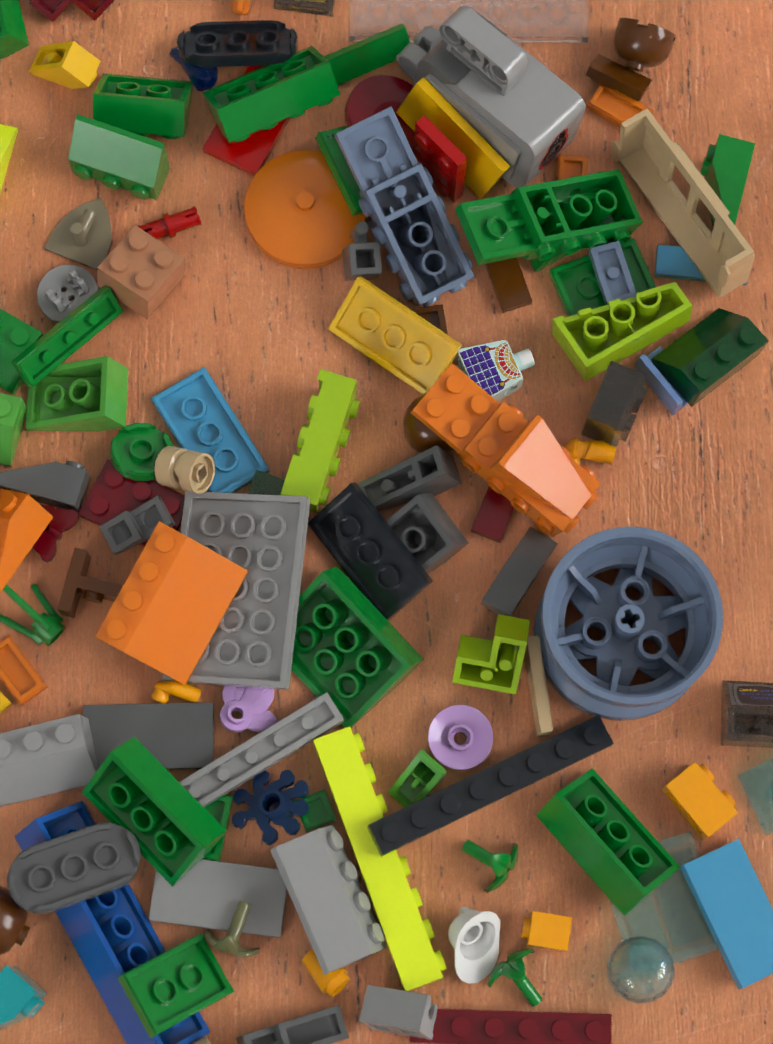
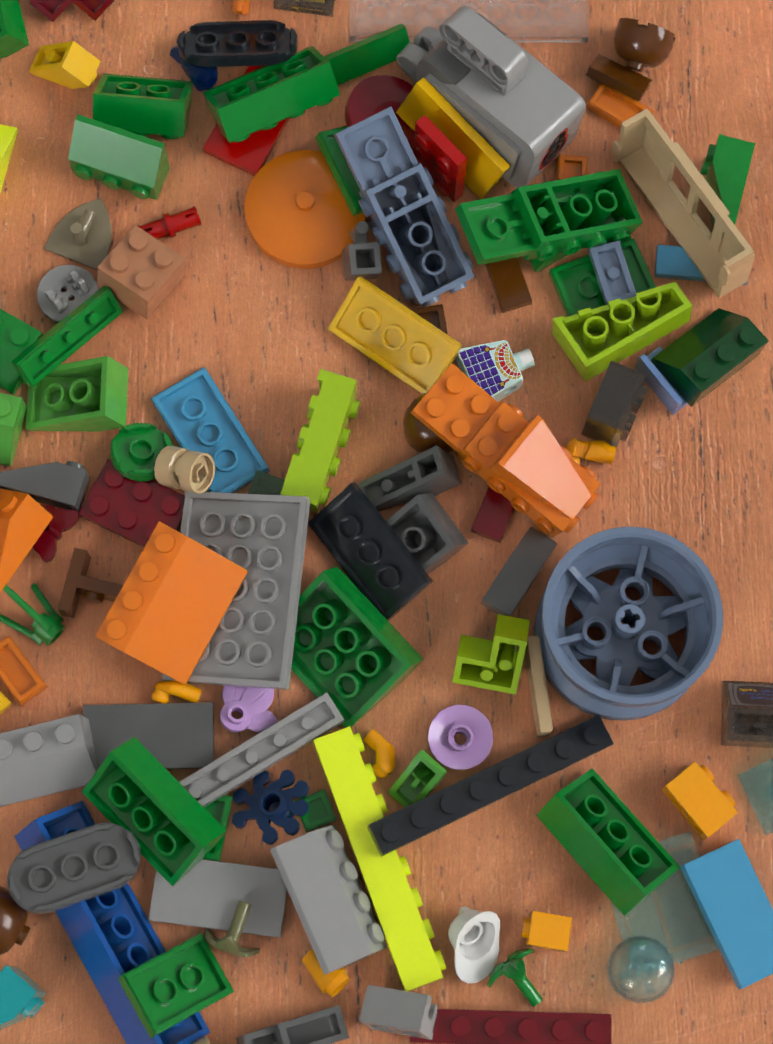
(136, 526): dark grey slope -> none
(384, 753): none -> light orange arm
(499, 862): green plant -> none

